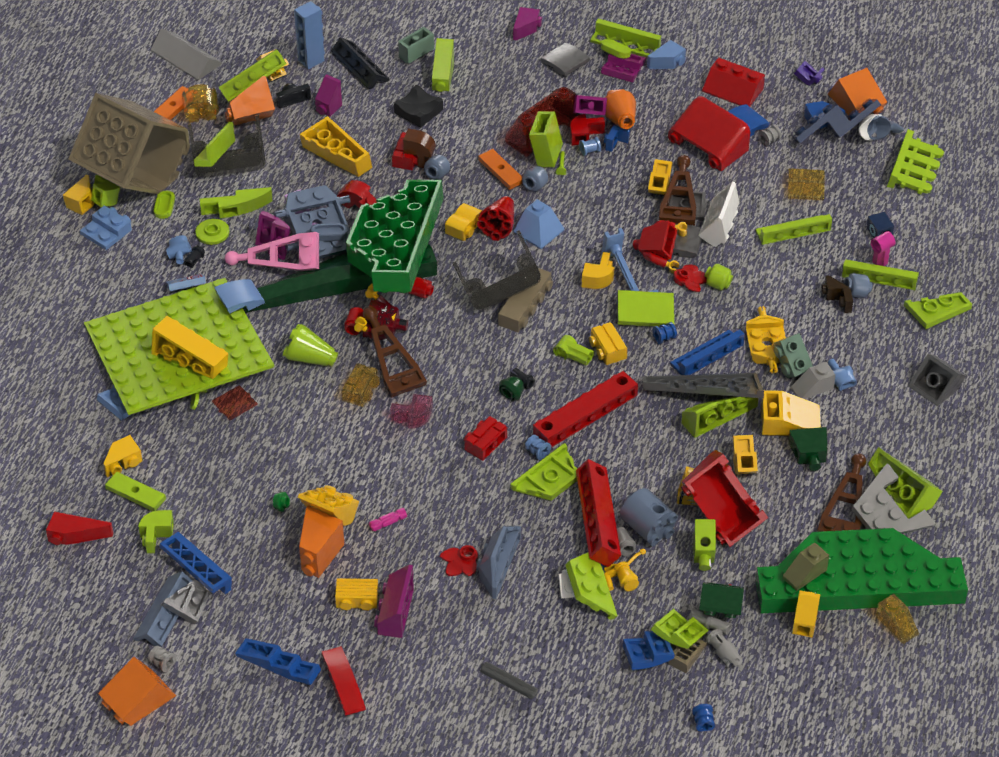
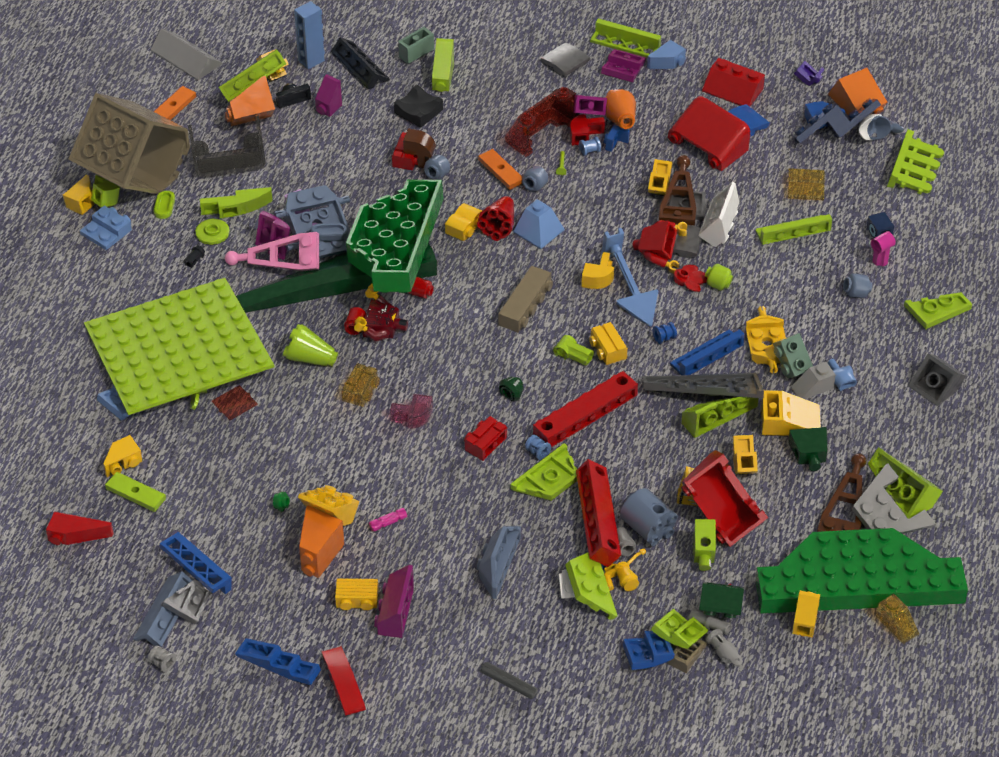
(135, 692): orange slope -> none
(155, 525): lime brick -> none
(178, 247): medium blue piece -> none
(186, 282): medium blue tile -> none
(187, 348): yellow wedge -> none
(200, 103): clear yellow brick -> none
(216, 147): lime panel -> none
(239, 294): medium blue slope -> none
(336, 146): yellow wedge -> none
(358, 193): red brick -> none
(400, 382): reddish brown plate -> none
(459, 562): red plate -> none
(486, 297): clear smoke windscreen -> none
(526, 22): magenta slope -> none
(528, 380): black pin -> none
(546, 139): lime brick -> none
(615, 48): lime tile -> none
(645, 308): lime tile -> none
(703, 717): blue bush -> none
(769, 135): light grey bush -> none
(807, 566): olive slope -> none
(838, 291): dark brown slope -> none
(882, 274): lime fence -> none

